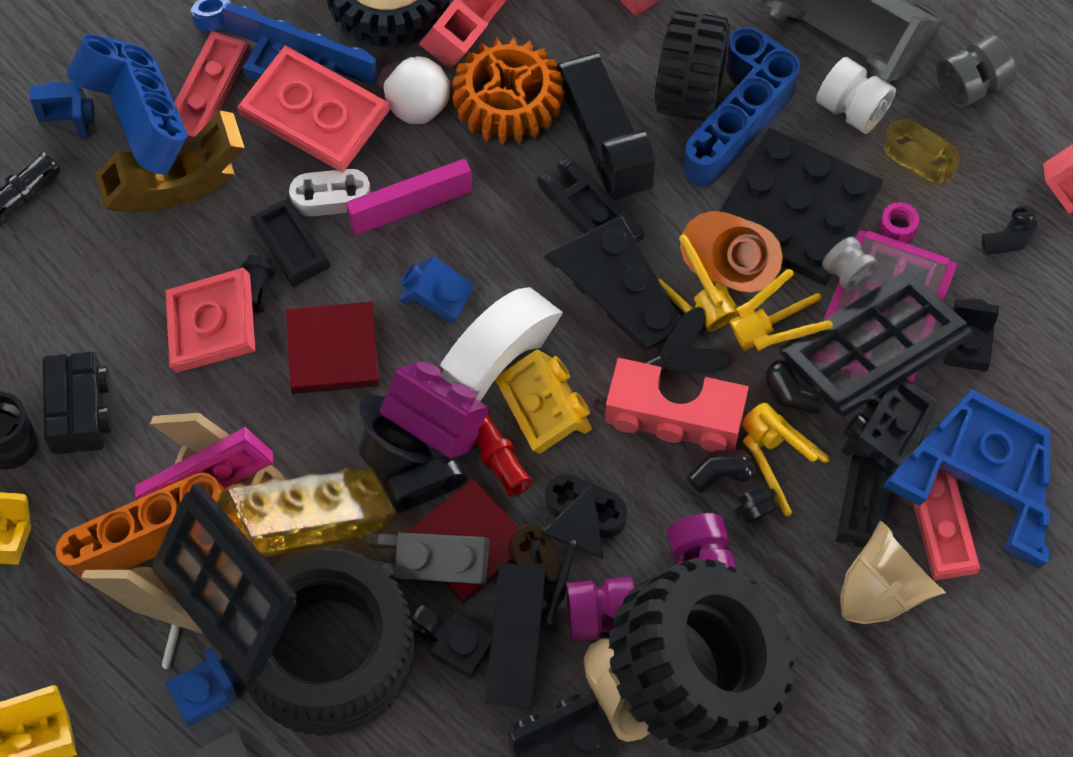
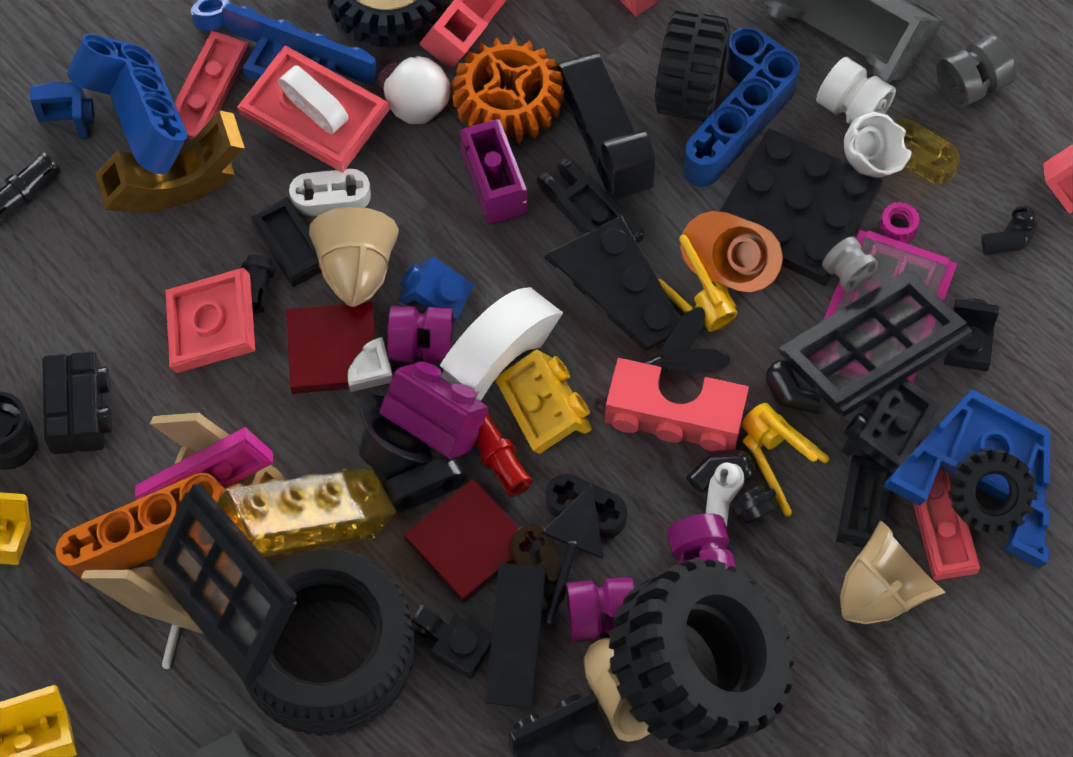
(204, 688): blue bracket -> none
(313, 99): none -> white beam
(353, 250): none -> tan helmet
(370, 367): none -> white tile
(405, 330): none -> magenta wheel
(409, 196): dark pink tile -> none
(435, 557): dark grey hinge -> none
(493, 171): none -> magenta brick
(723, 488): none -> white arm
(753, 327): yellow plant -> none
(876, 145): none -> white hair
(1012, 510): none -> black tyre

